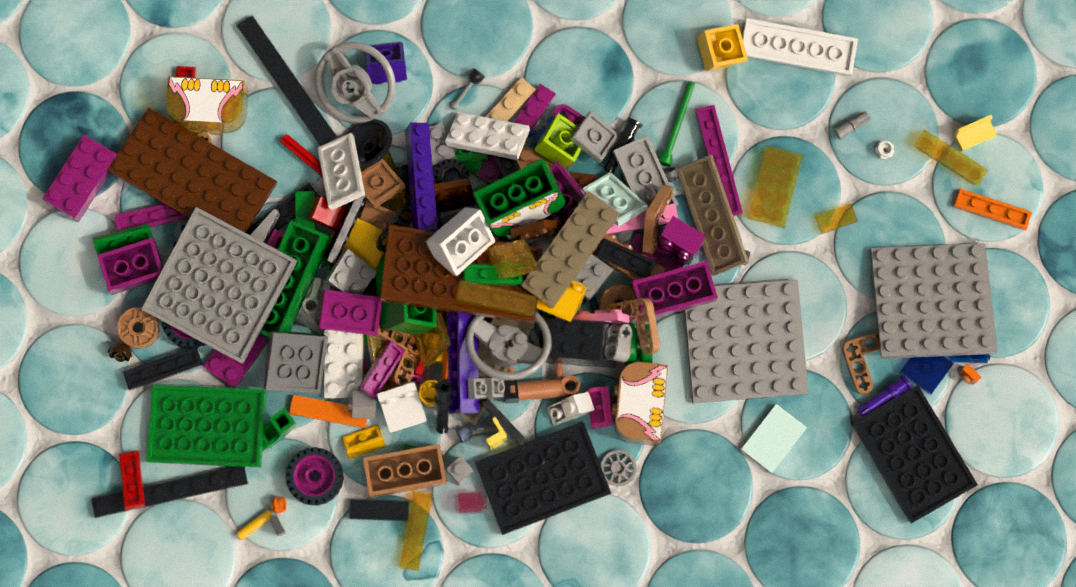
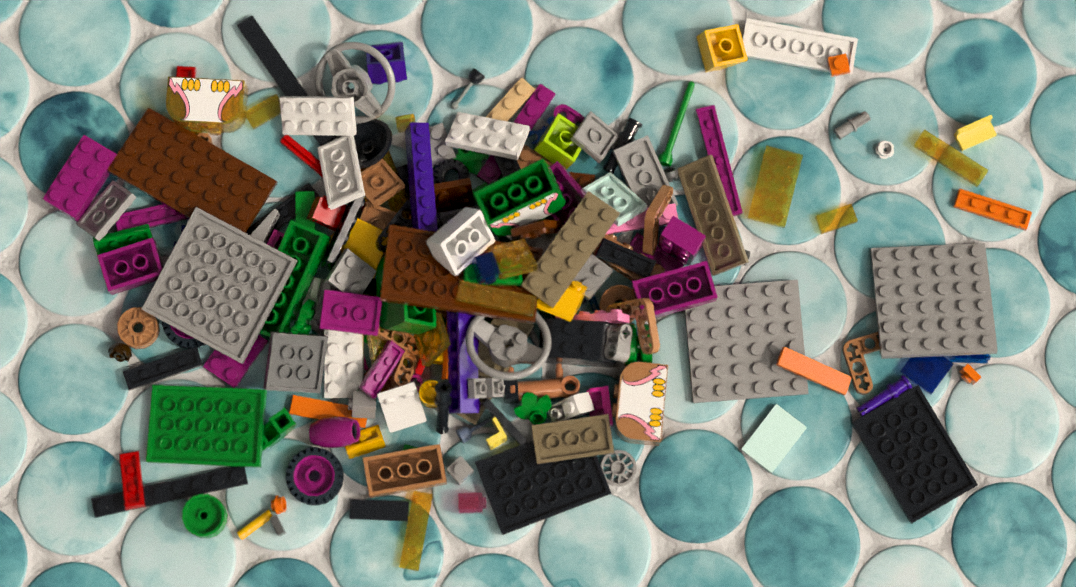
(106, 210): none -> light grey plate
(208, 527): none -> green wheel
(264, 111): none -> clear yellow tile
(306, 314): none -> green plate
(318, 115): none -> white plate
(334, 432): none -> magenta piece
(403, 122): none -> clear yellow tile
(485, 268): none -> clear blue brick
(533, 405): none -> green plate
(572, 439): none -> dark tan plate
(813, 371): none -> orange tile
(838, 65): none -> orange plate

